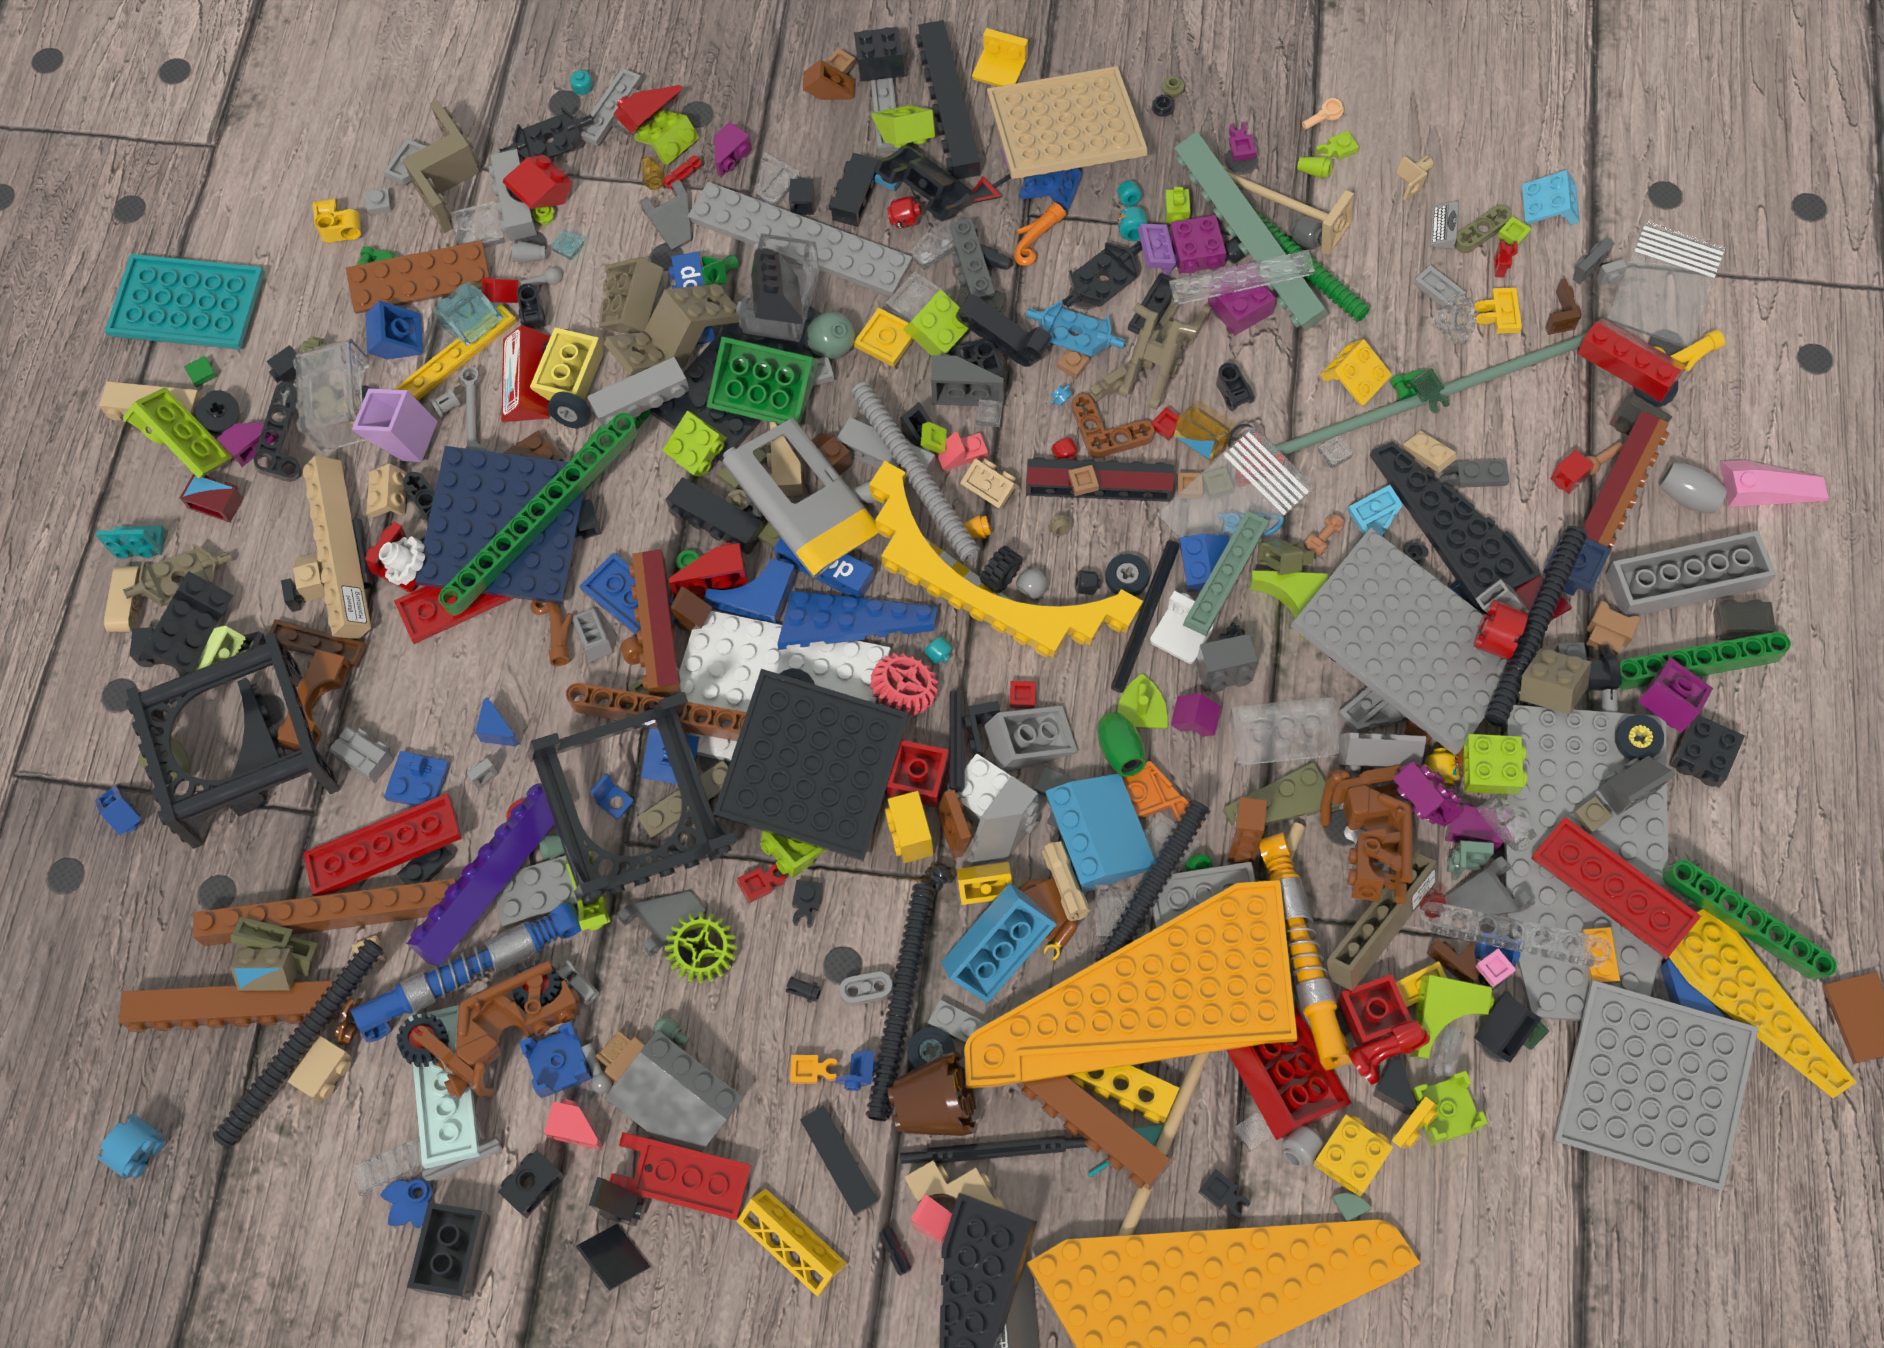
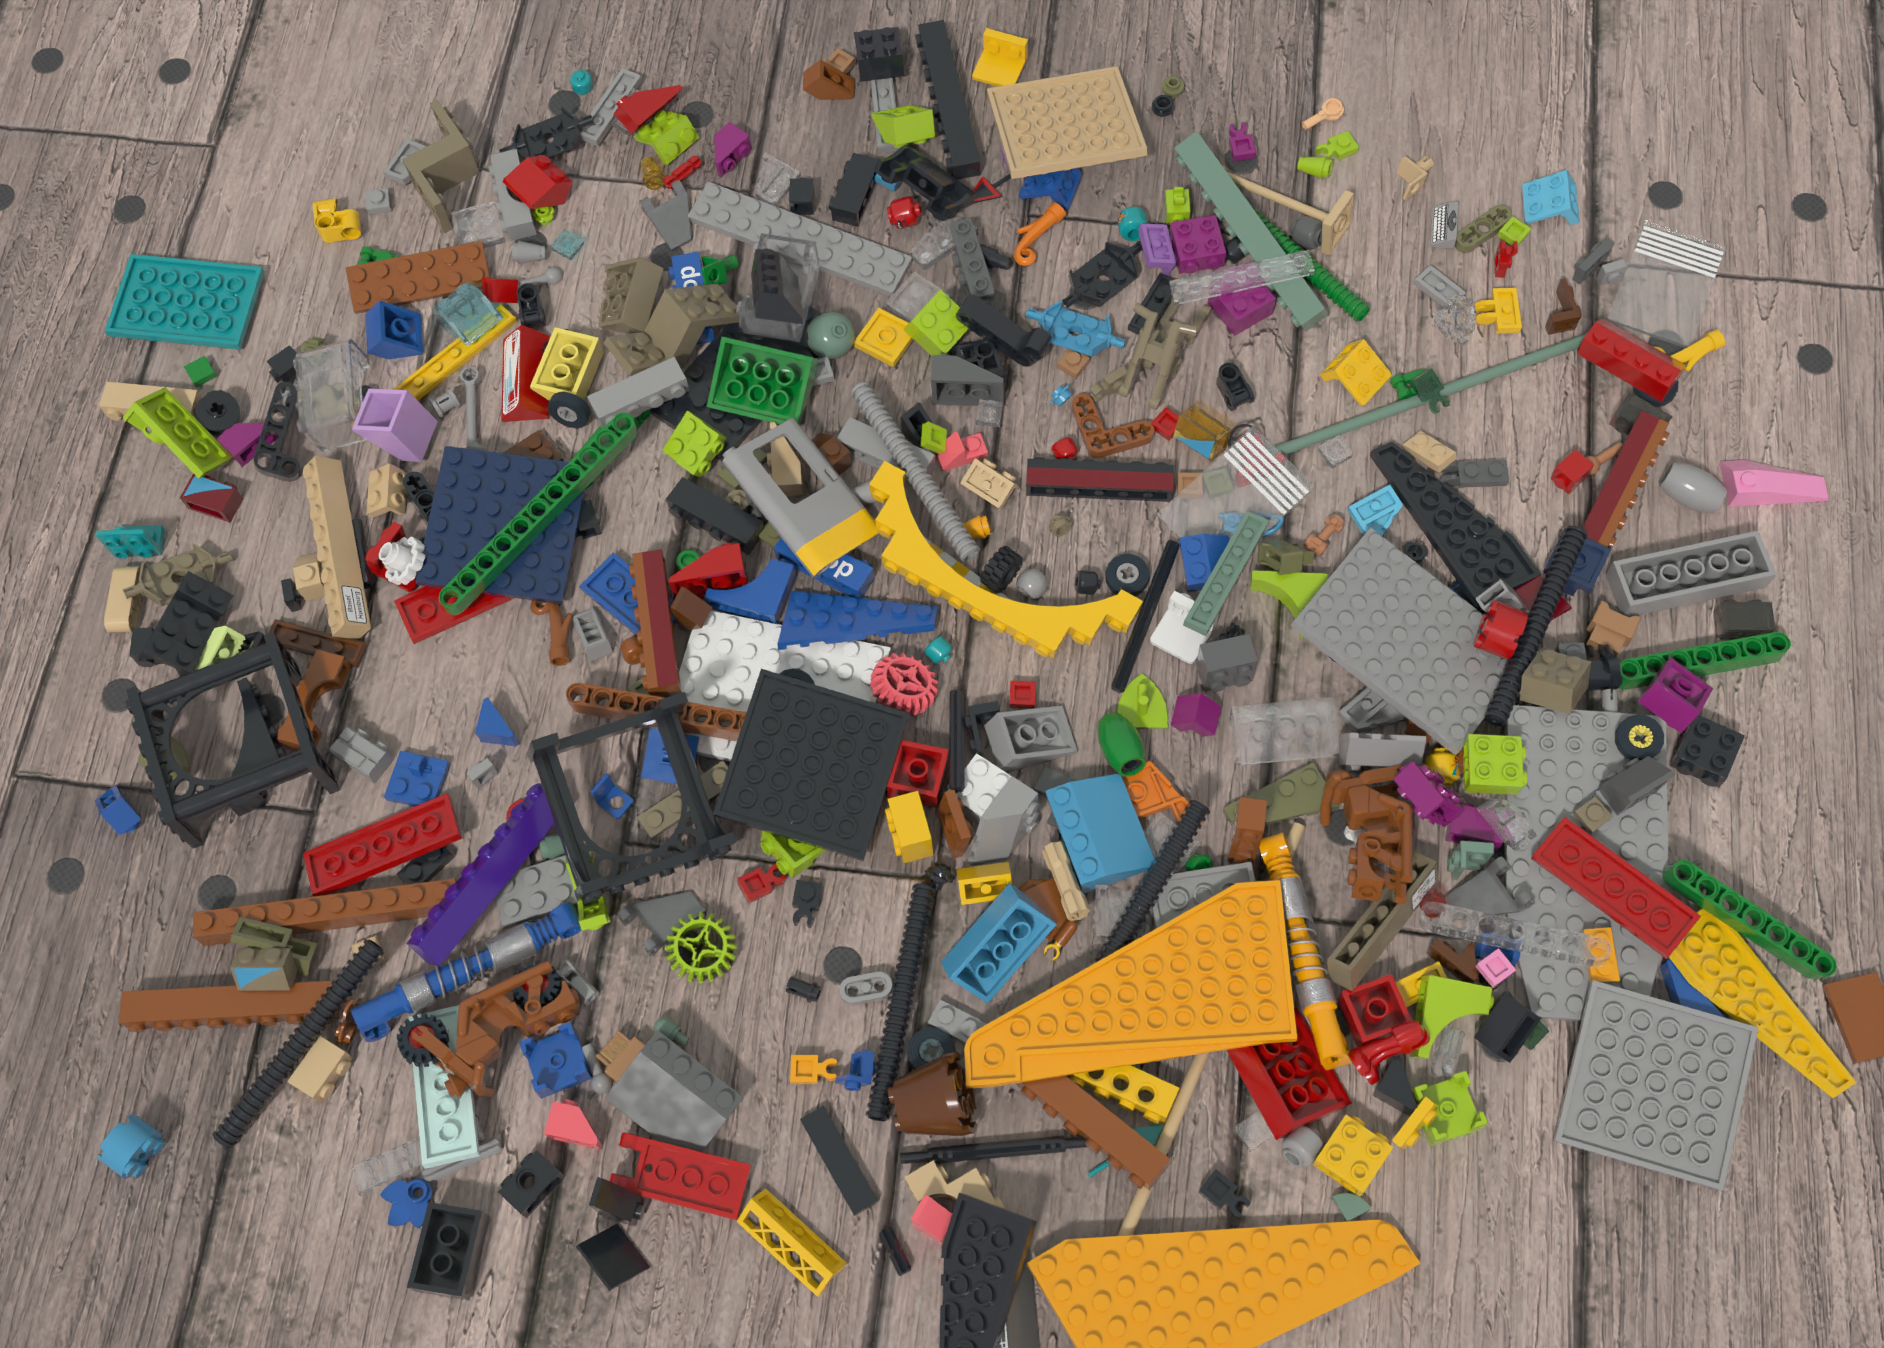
(1083, 480): medium nougat plate -> none
(1129, 193): teal piece -> none

